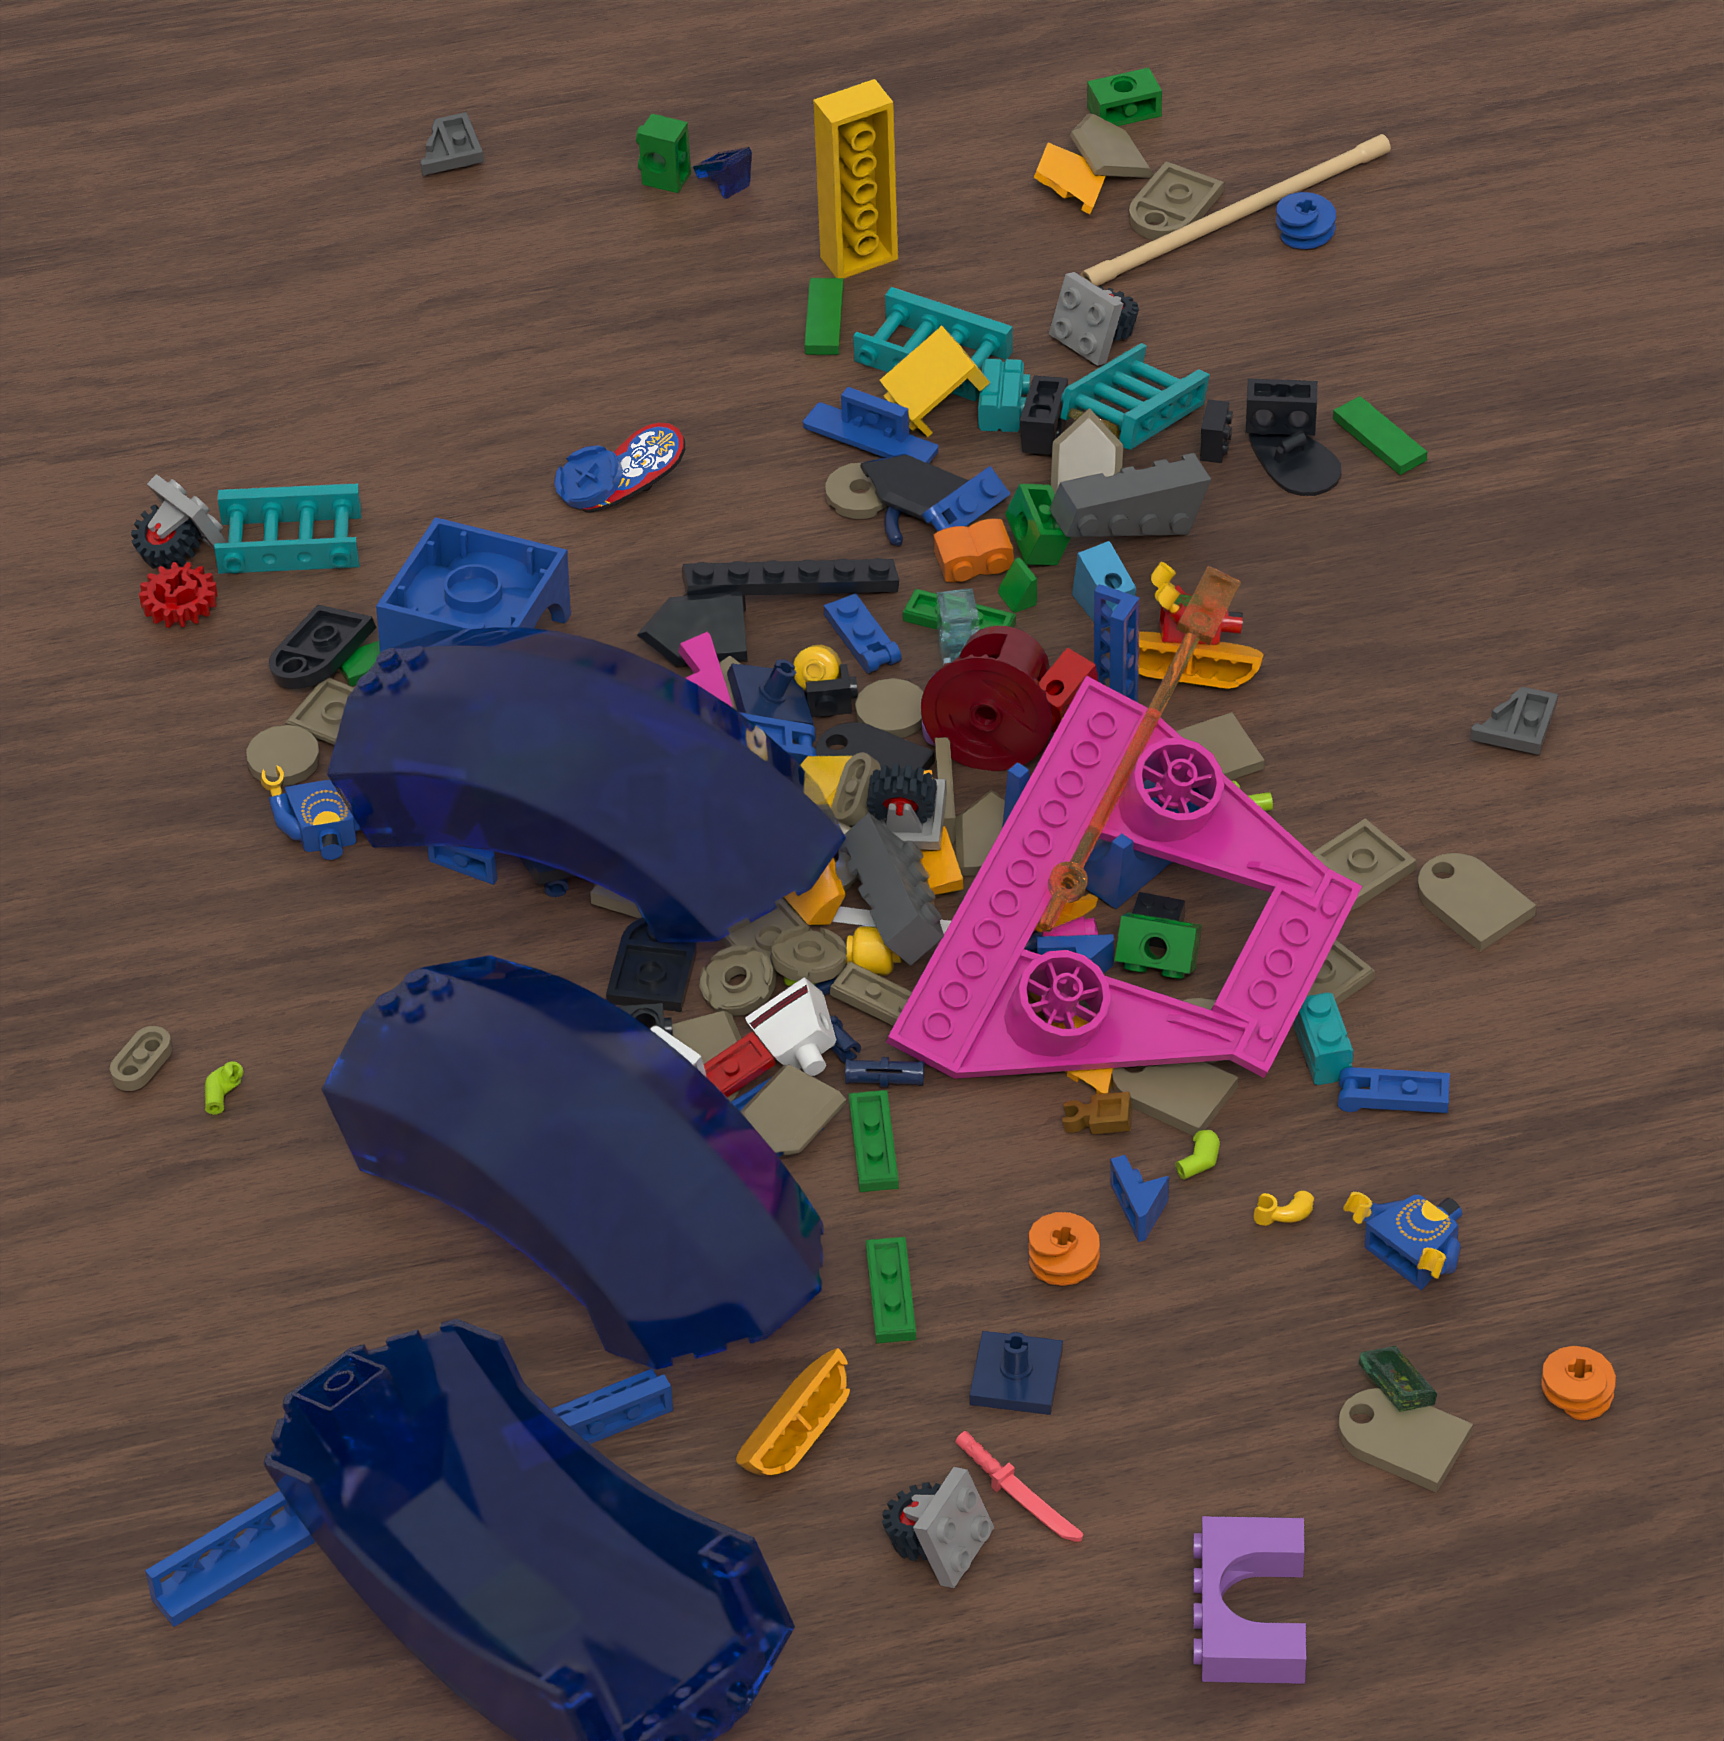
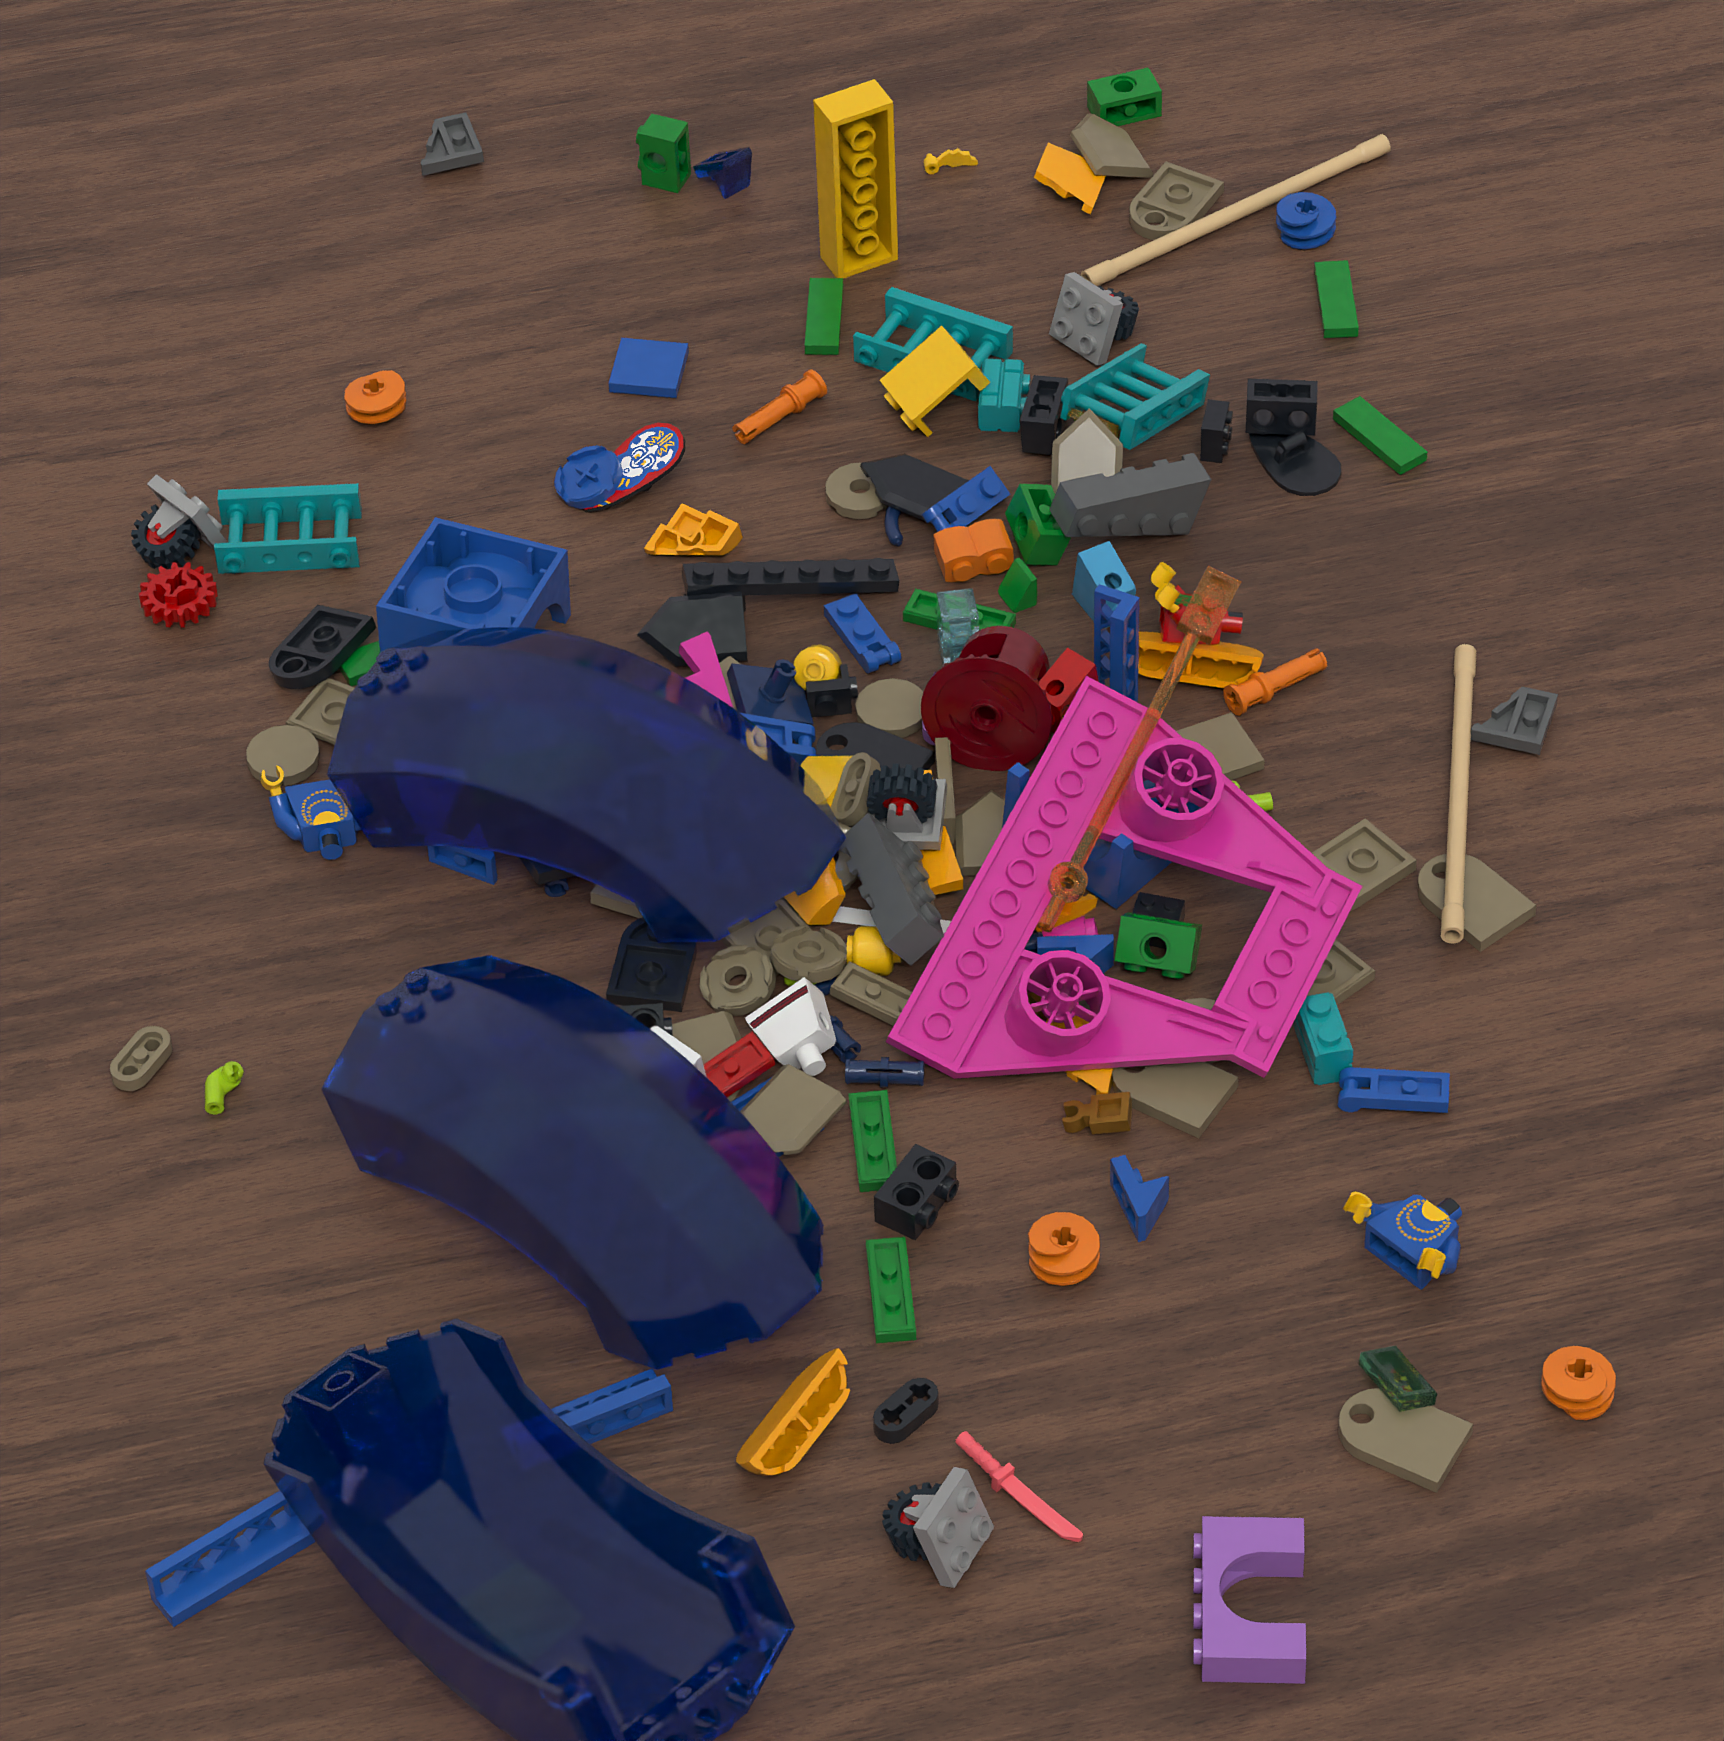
(376, 397): none -> orange piece
(648, 367): none -> blue tile
(695, 534): none -> light orange slope
(791, 400): none -> orange pin
(869, 425): blue bracket -> none
(901, 1407): none -> black beam
(916, 1192): none -> black brick
(949, 157): none -> yellow piece
(1016, 1372): dark blue tile -> none
(1203, 1157): lime arm -> none
(1262, 686): none -> orange pin
(1295, 1211): yellow arm -> none
(1336, 299): none -> green tile
(1453, 912): none -> tan piece

